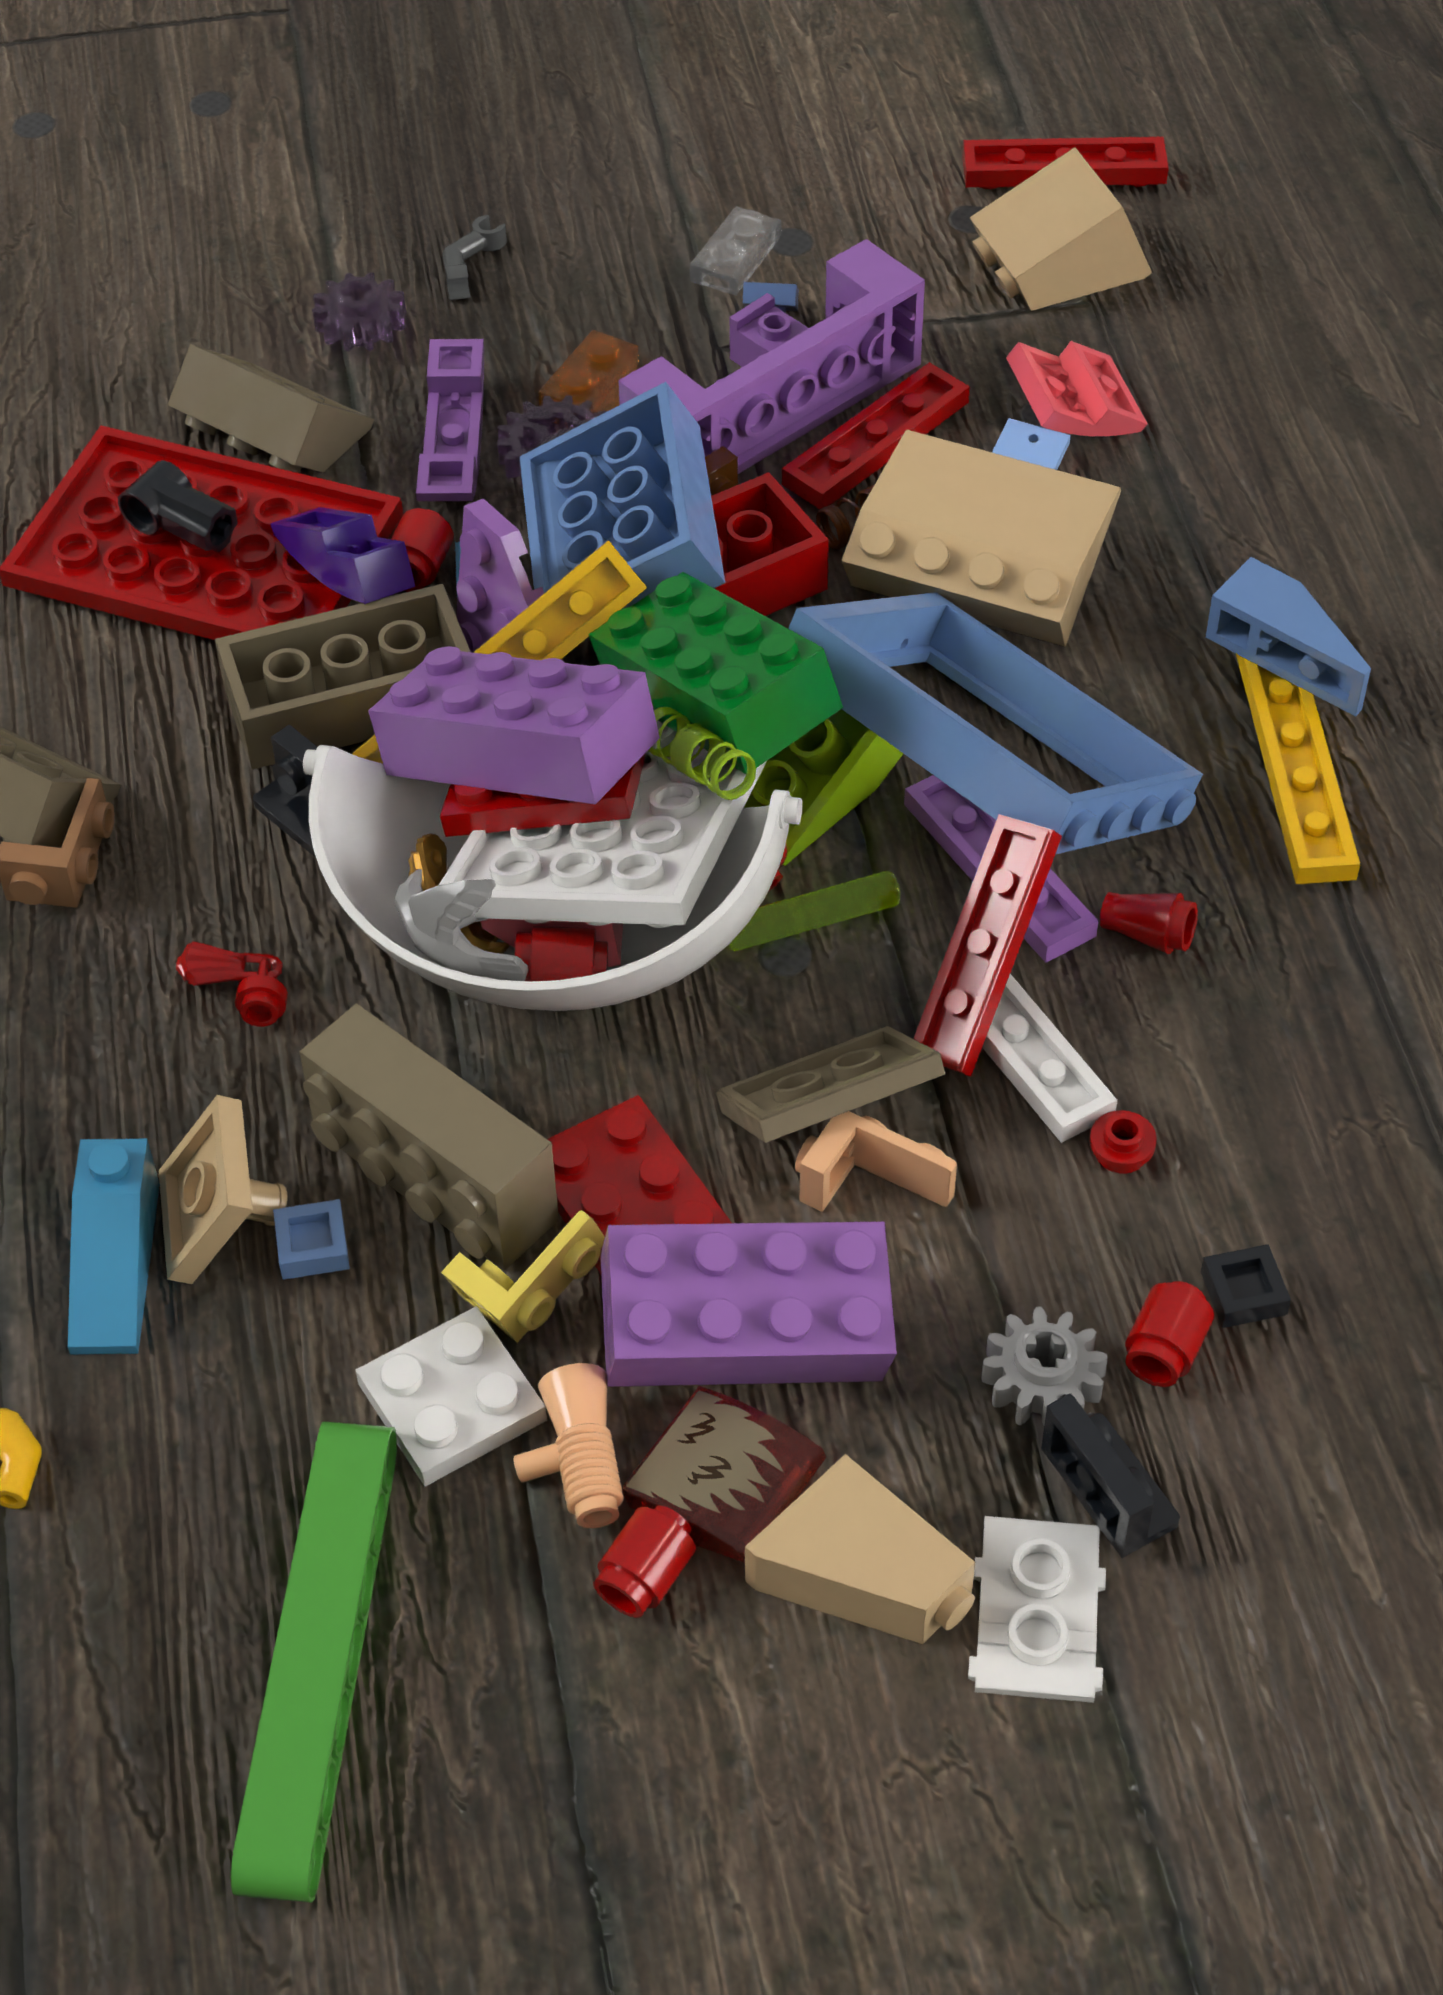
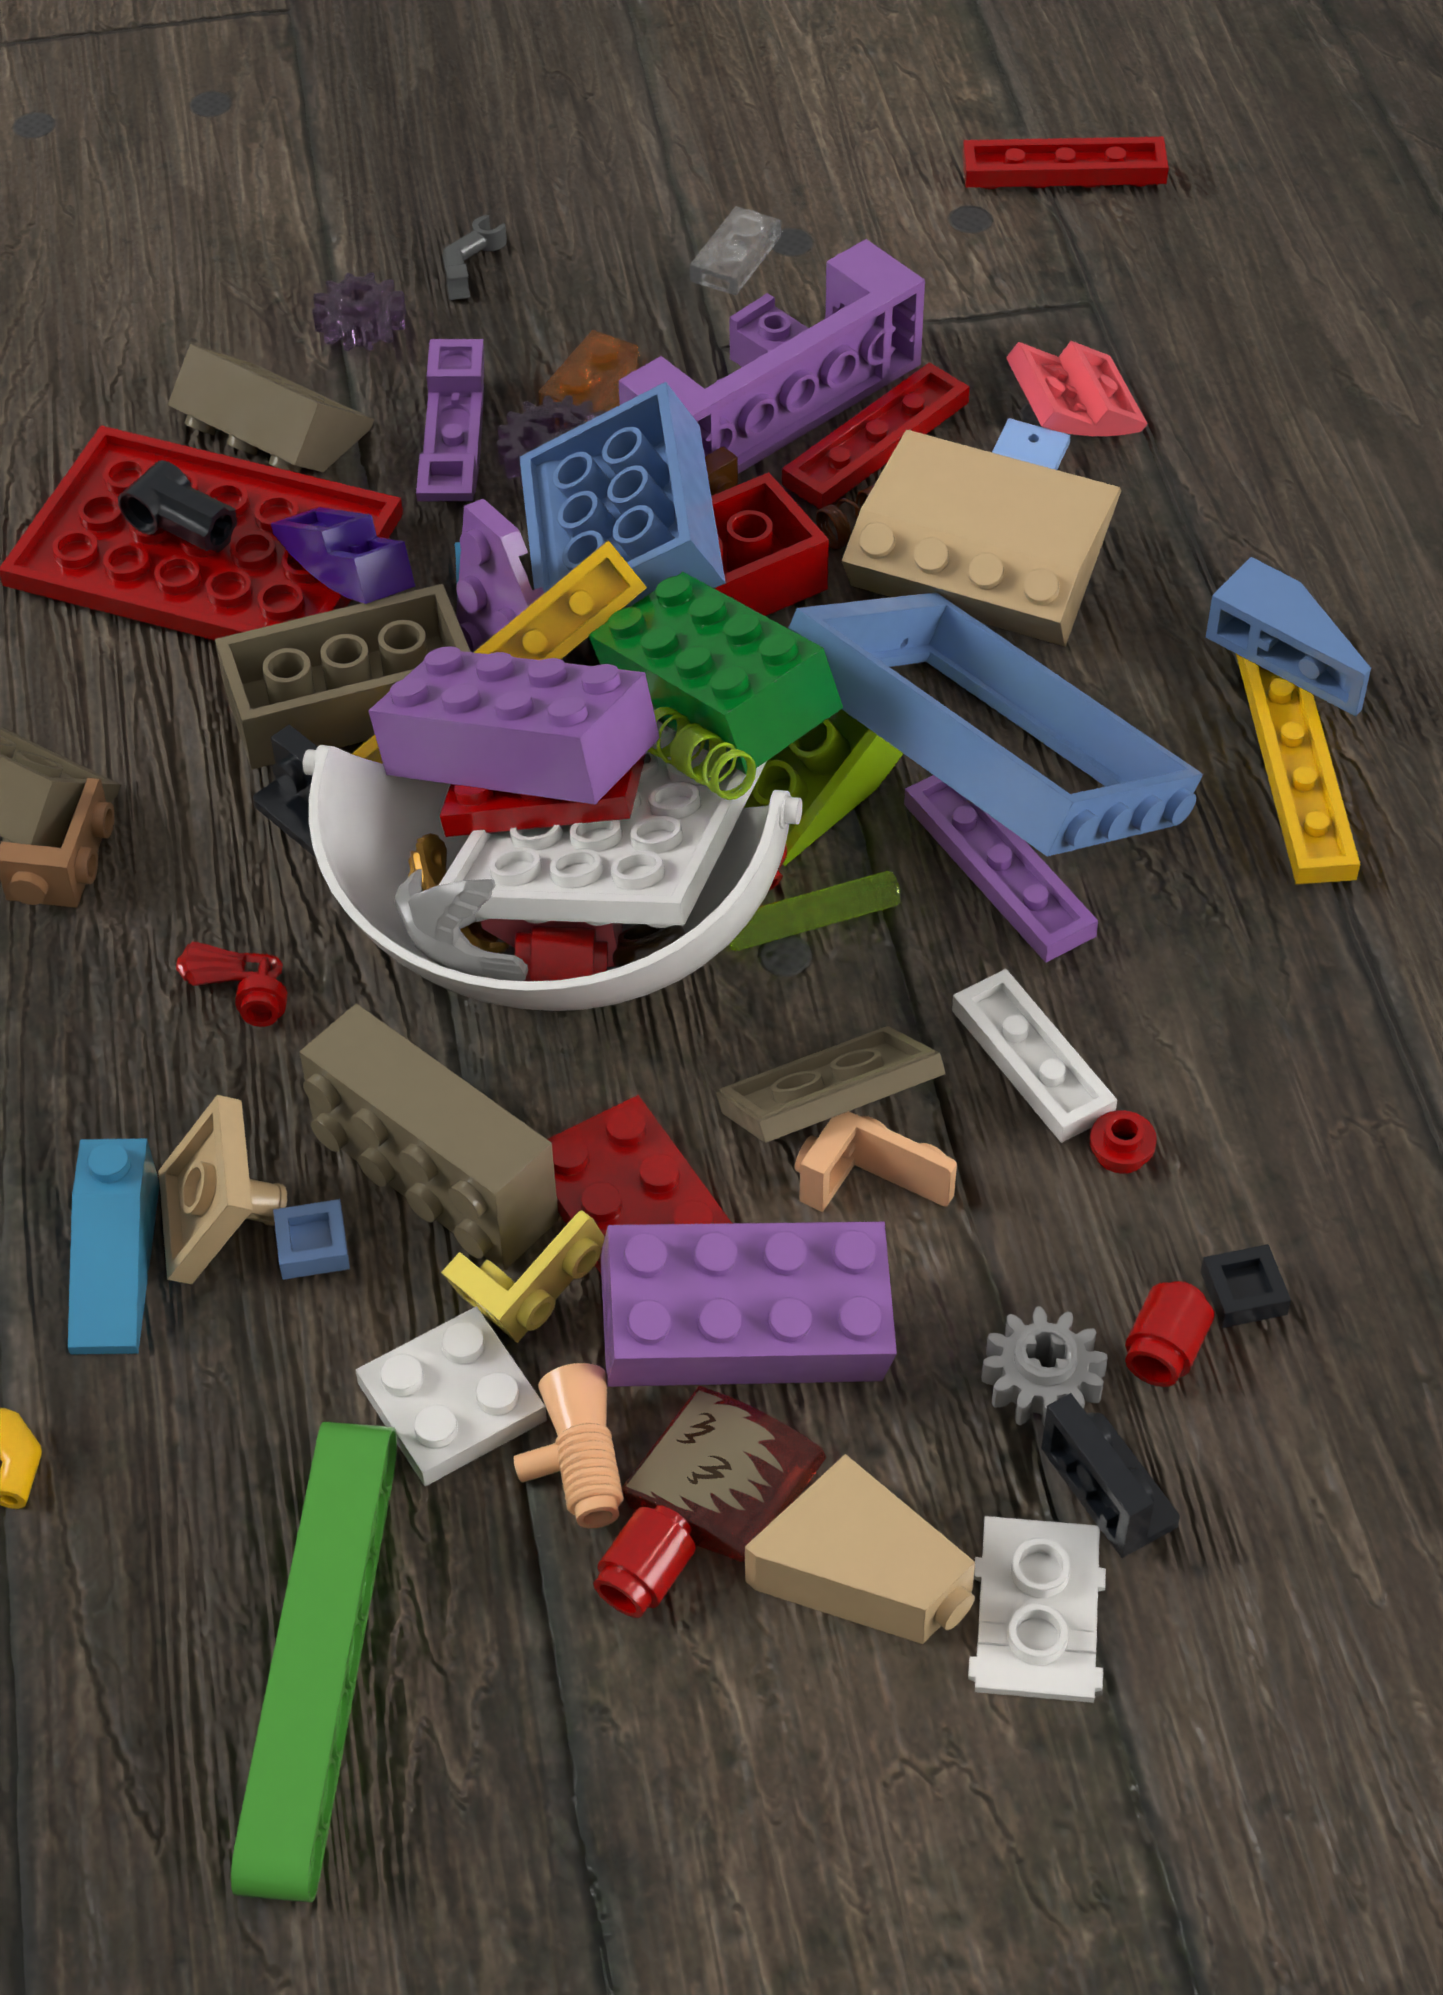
(426, 542): red brick -> none
(643, 941): none -> dark brown piece
(785, 294): medium blue plate -> none
(986, 941): tile -> none
(1059, 236): tan slope -> none
(1153, 919): red cone -> none

